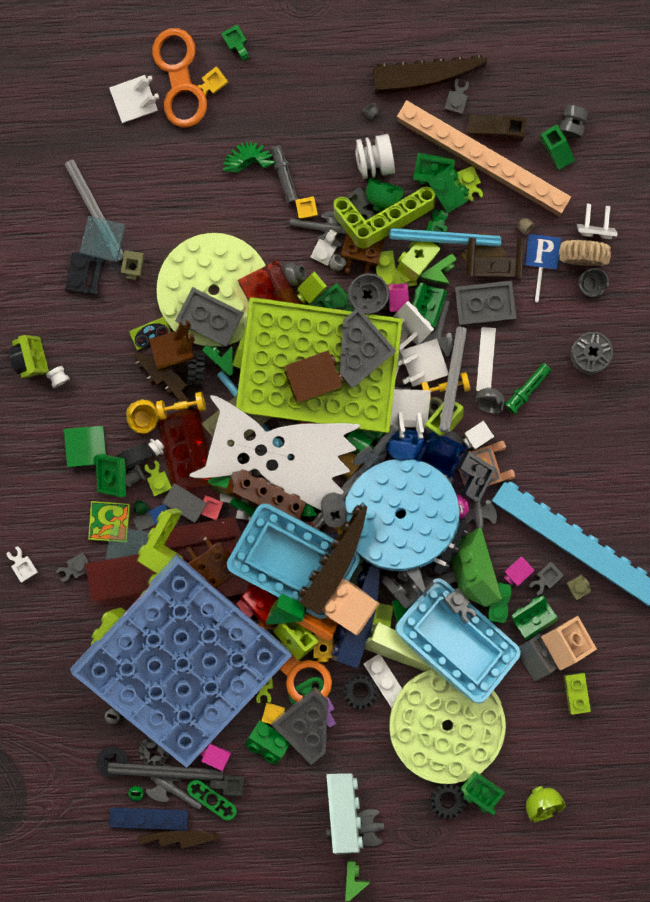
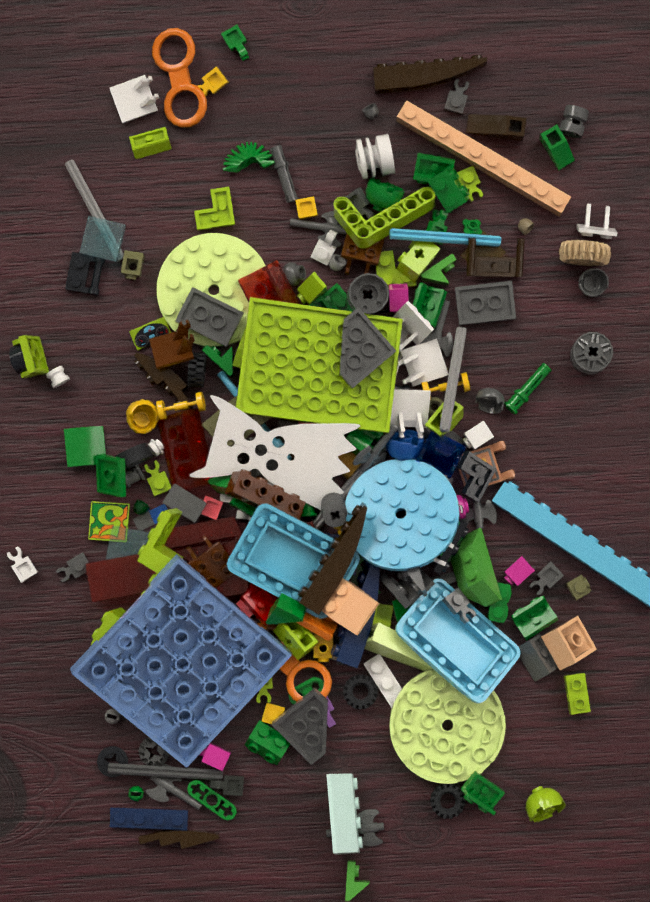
(150, 143): none -> lime slope
(221, 213): none -> lime plate
(313, 377): reddish brown brick -> none
(472, 226): none -> green plate
(486, 358): white sticker -> none
(542, 253): blue piece -> none

